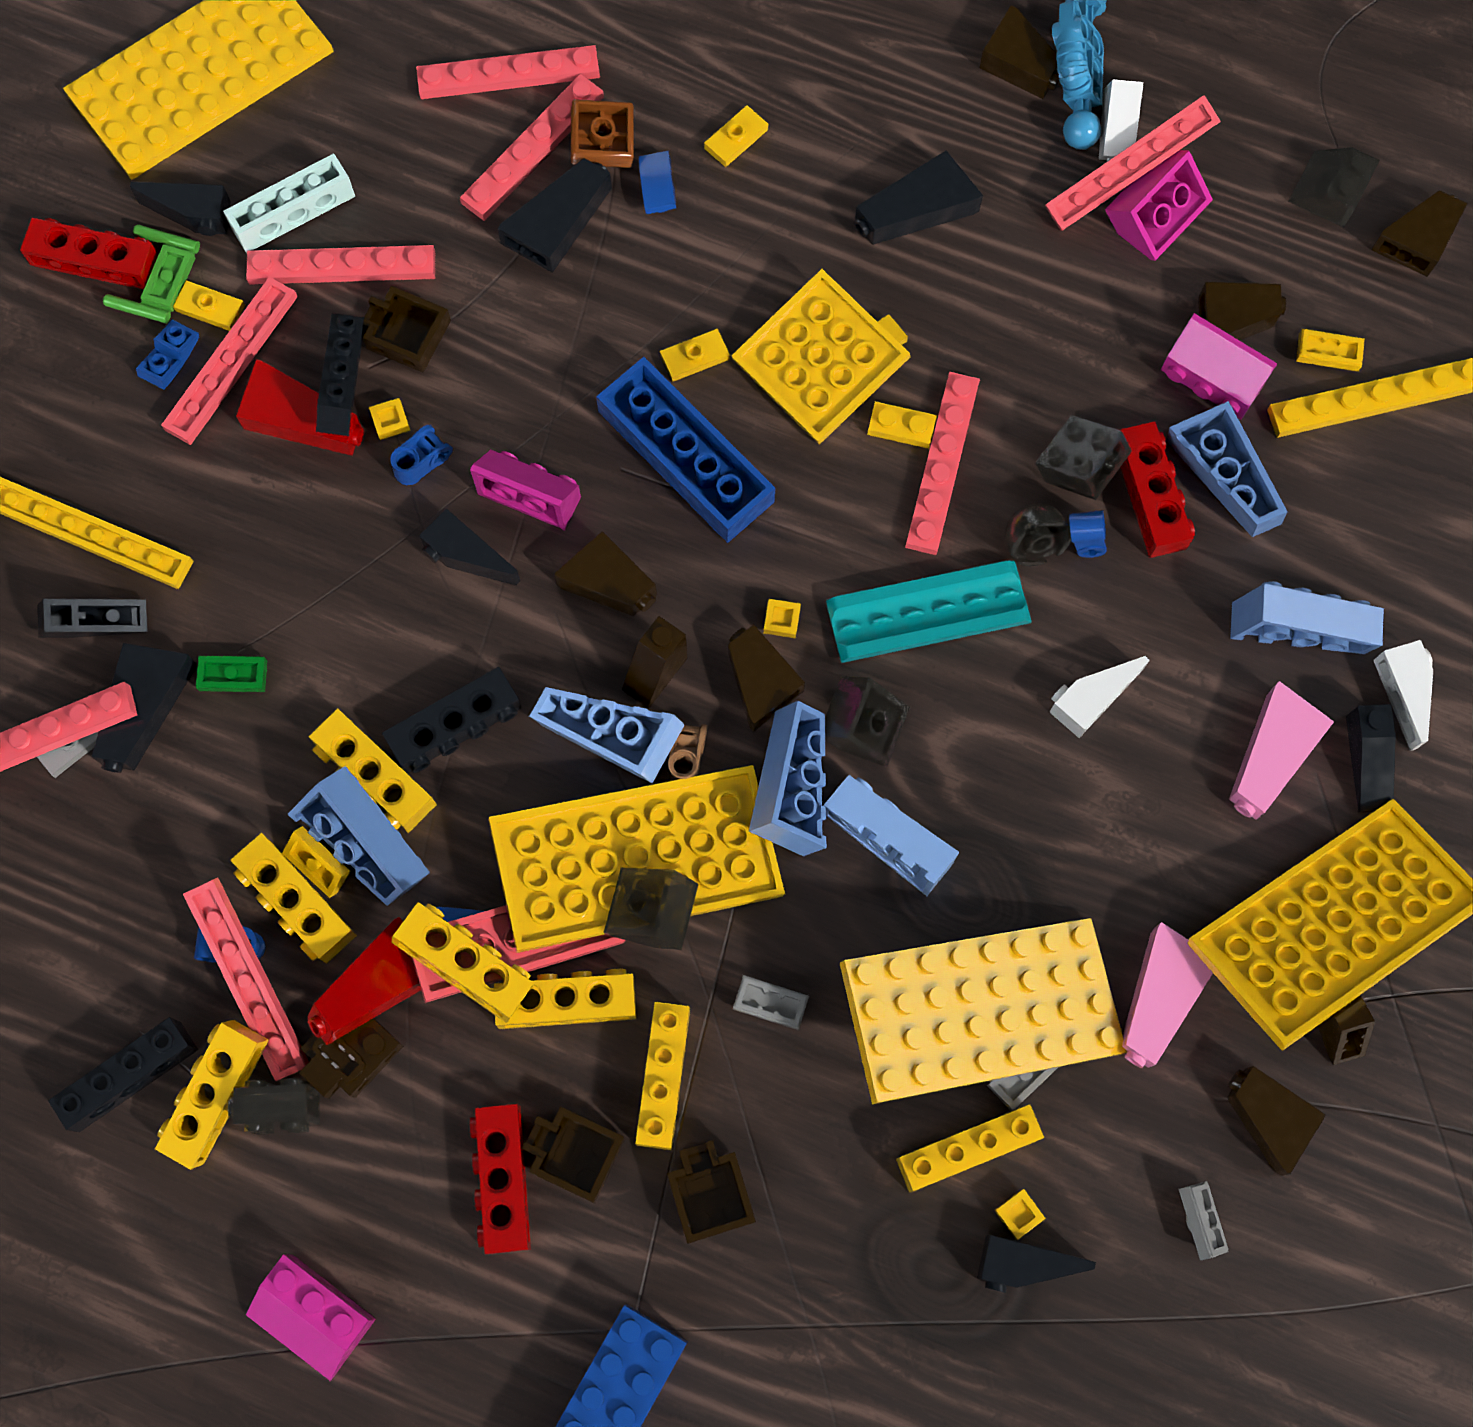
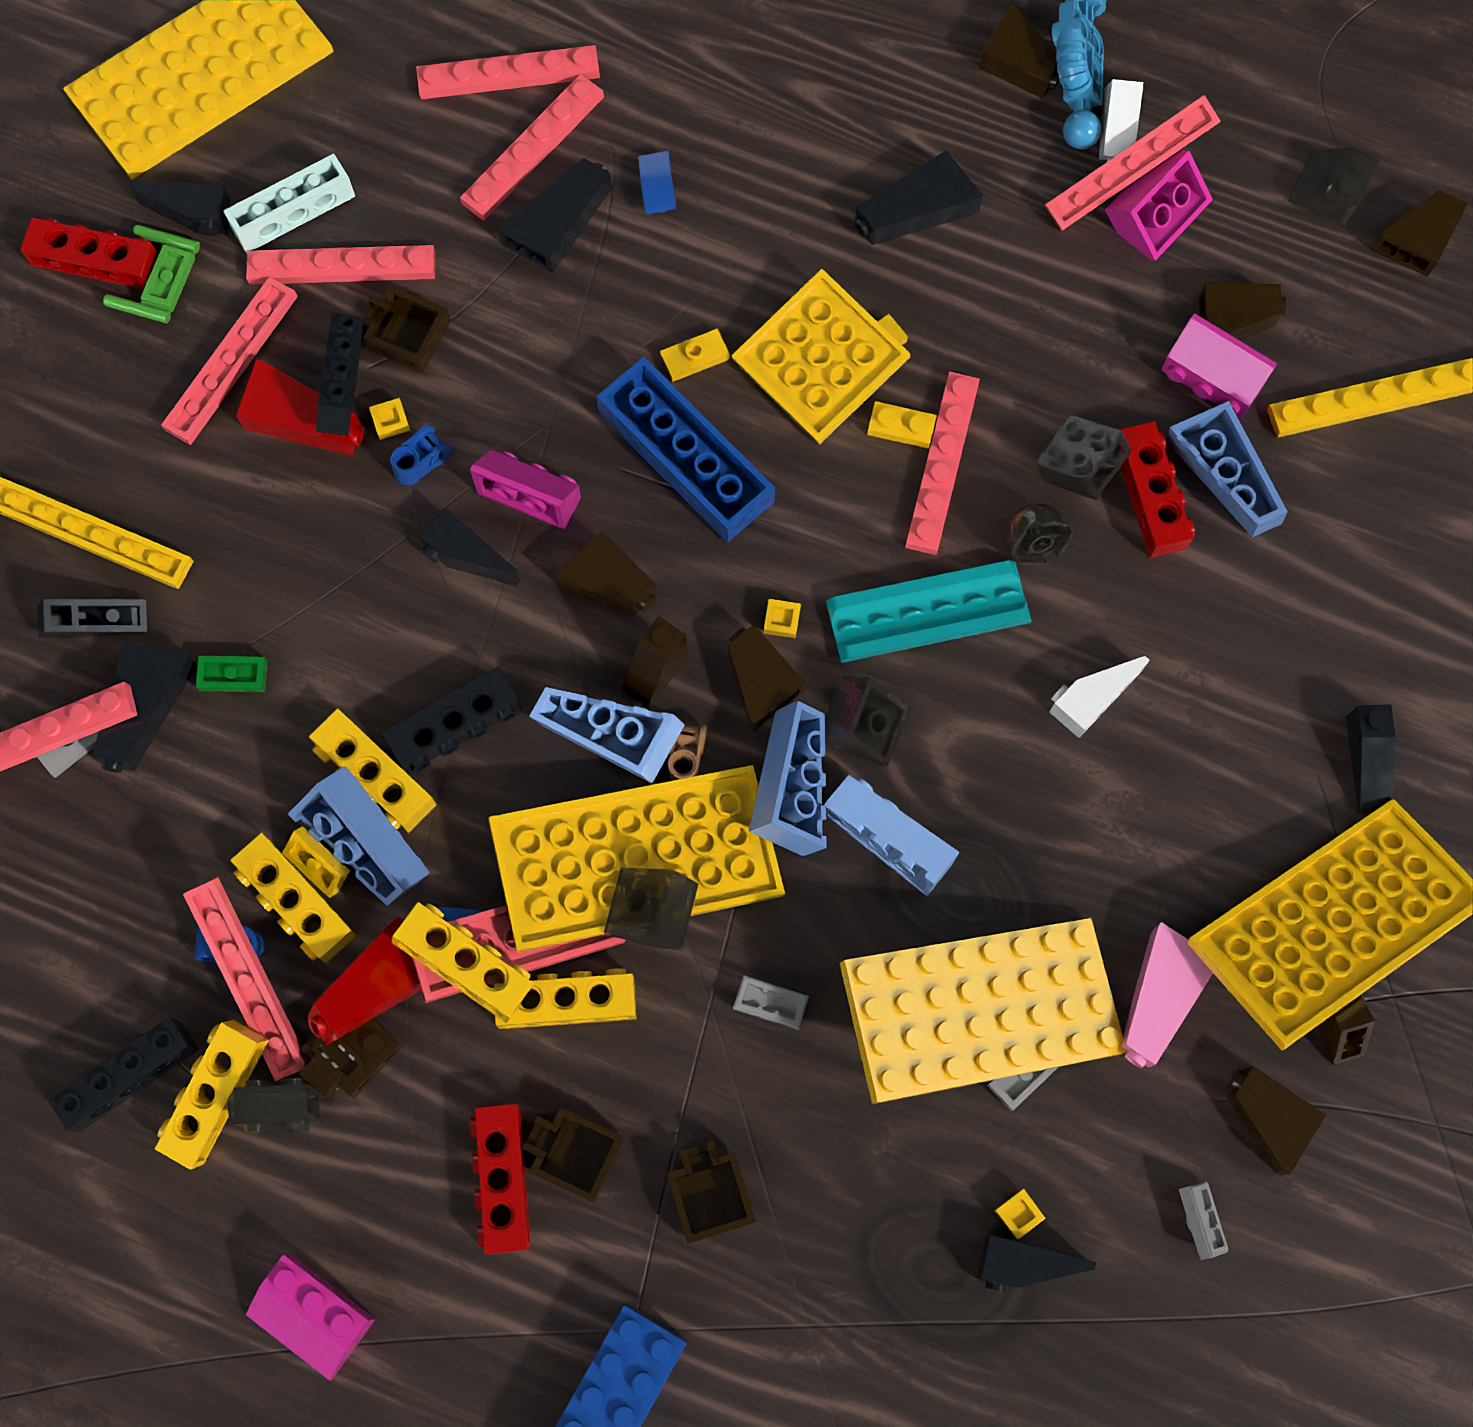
(170, 353): blue slope -> none
(208, 305): yellow plate -> none
(616, 122): dark orange brick -> none
(663, 1076): yellow brick -> none
(736, 136): yellow plate -> none
(969, 1148): yellow brick -> none
(1088, 533): blue piece -> none
(1278, 747): bright pink slope -> none
(1307, 619): medium blue wedge -> none
(1330, 350): yellow plate -> none
(1408, 683): white slope -> none

